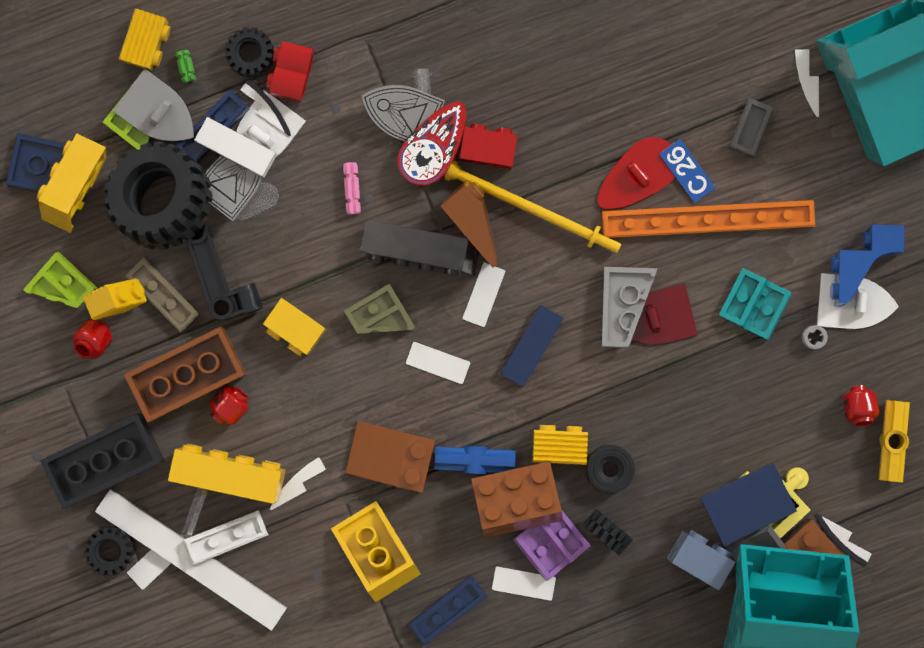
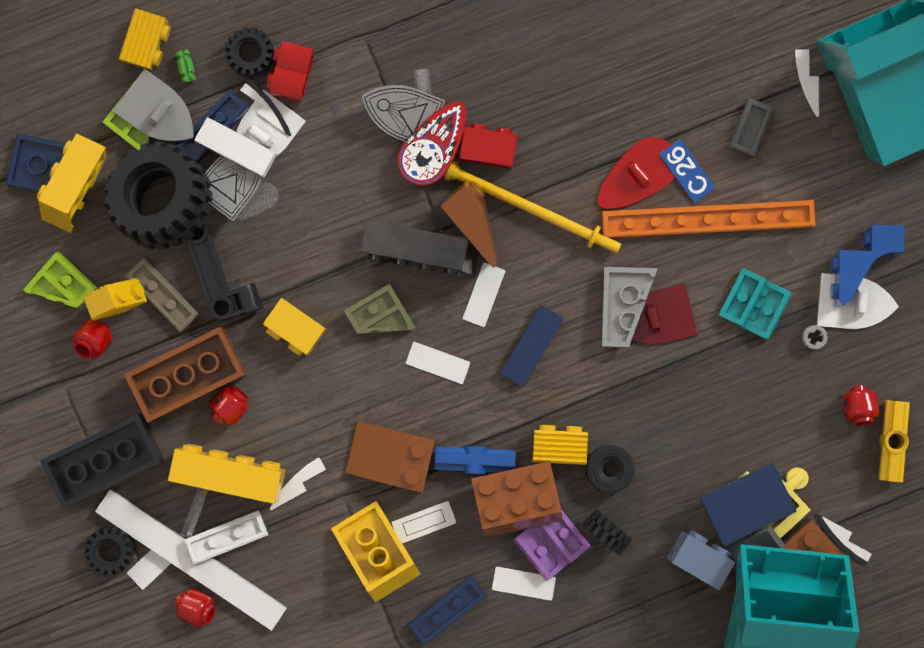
(195, 608): none -> red head
(352, 191): bright pink axle -> none
(424, 522): none -> white sticker

